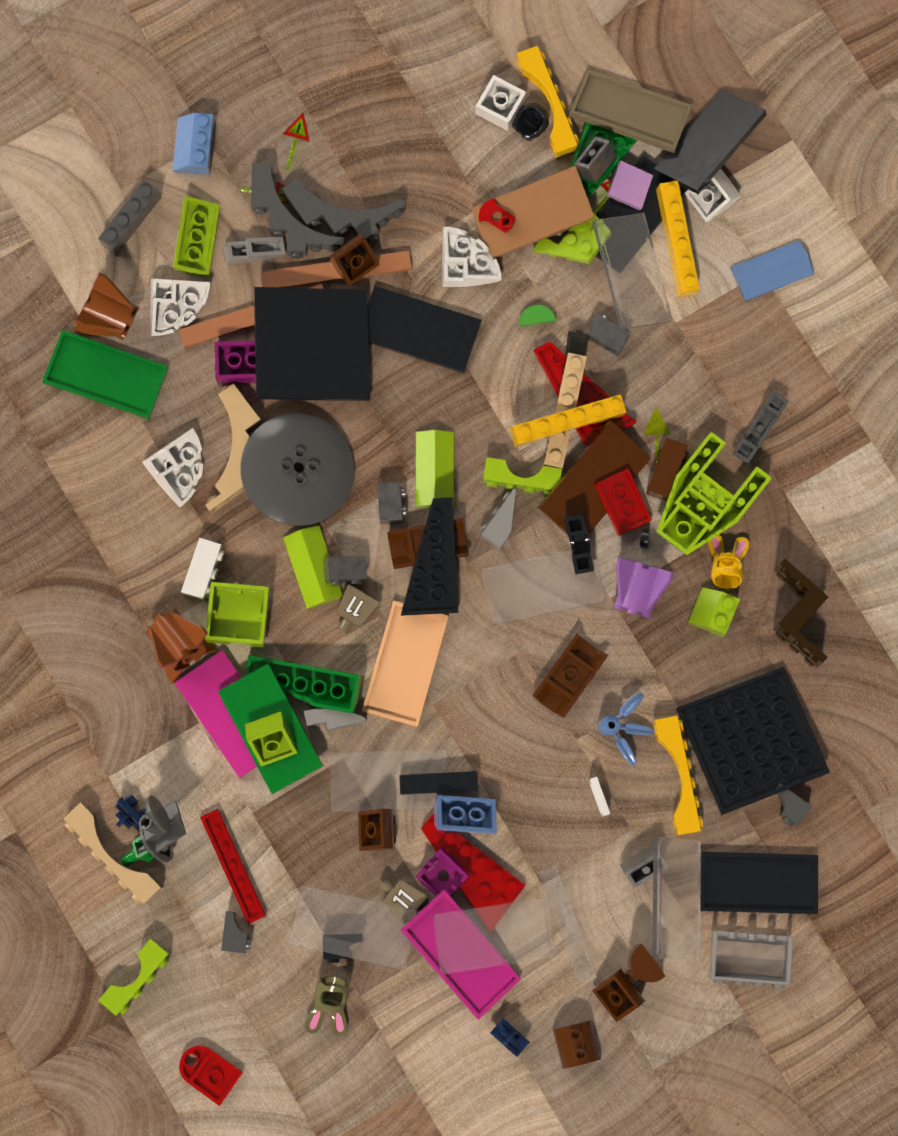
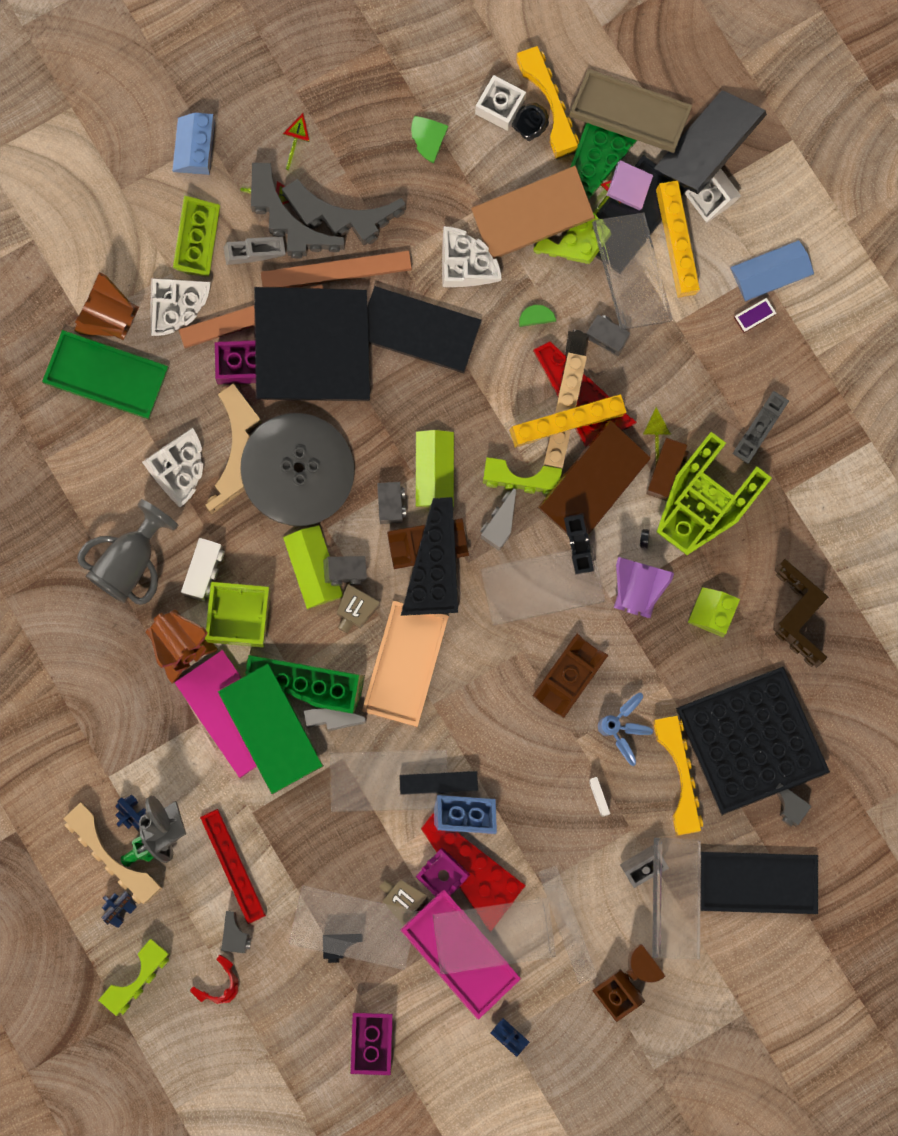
(123, 902): none -> dark blue hips
(127, 557): none -> dark grey piece
(129, 217): dark grey brick -> none
(211, 1073): red tile -> none
(229, 994): none -> red helmet
(270, 738): lime slope -> none
(330, 997): olive piece -> none
(354, 259): reddish brown brick -> none
(371, 1043): none -> magenta brick
(376, 830): reddish brown brick -> none
(428, 136): none -> bright green brick
(487, 211): red piece -> none
(576, 1044): reddish brown brick -> none
(595, 159): flat silver brick -> none
(623, 502): red tile -> none
(727, 567): yellow piece -> none
(750, 958): clear window -> none
(755, 315): none -> tile

